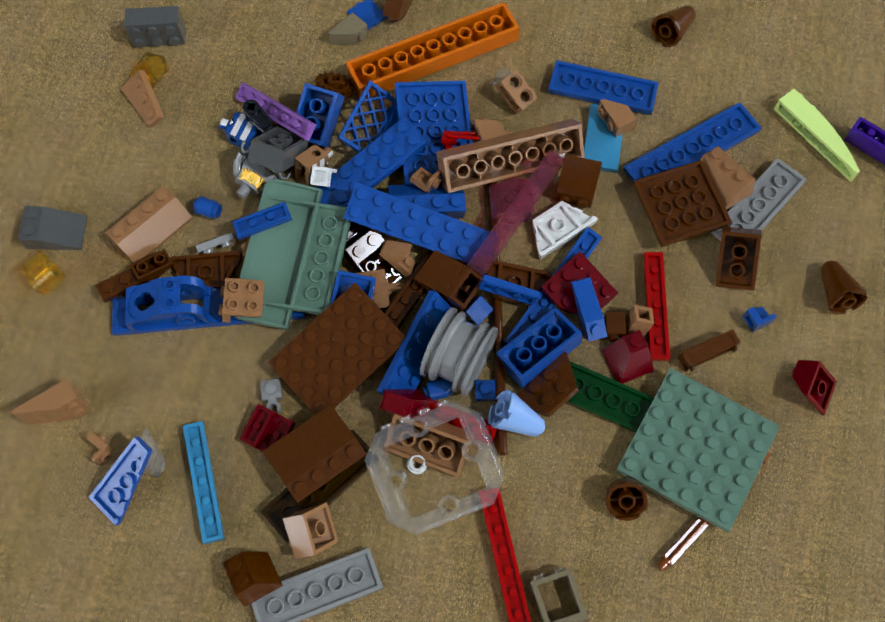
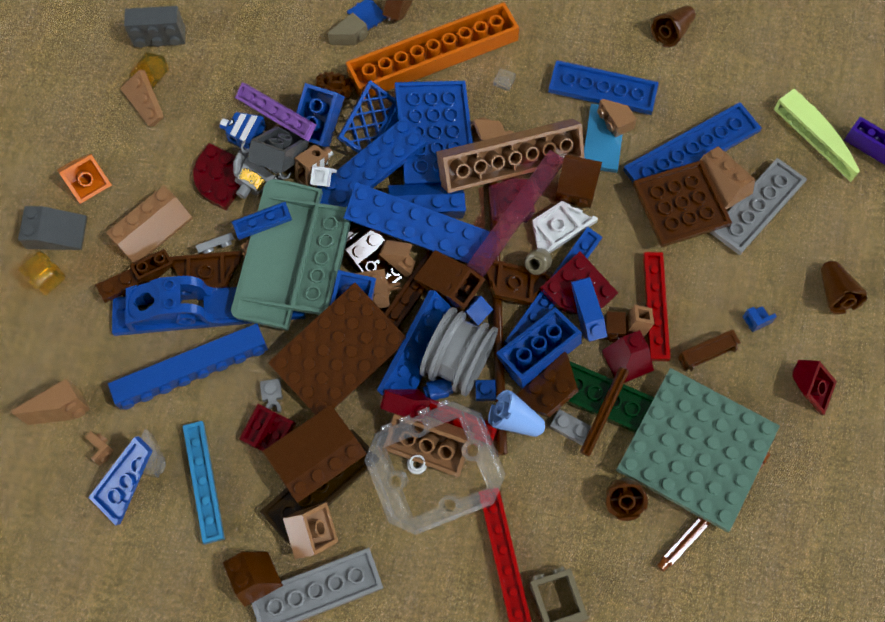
(84, 177): none -> orange slope
(187, 367): none -> blue brick
(207, 207): blue brick -> none
(215, 176): none -> dark red plate
(241, 298): medium nougat bracket -> none
(257, 116): black piece -> none
(426, 180): medium nougat bracket -> none
(450, 137): red plant -> none
(508, 290): blue tile -> none
(512, 94): medium nougat brick -> none
(538, 261): none -> dark tan head
(570, 427): none -> light grey plate
(604, 411): none -> reddish brown axle
(738, 258): reddish brown slope -> none

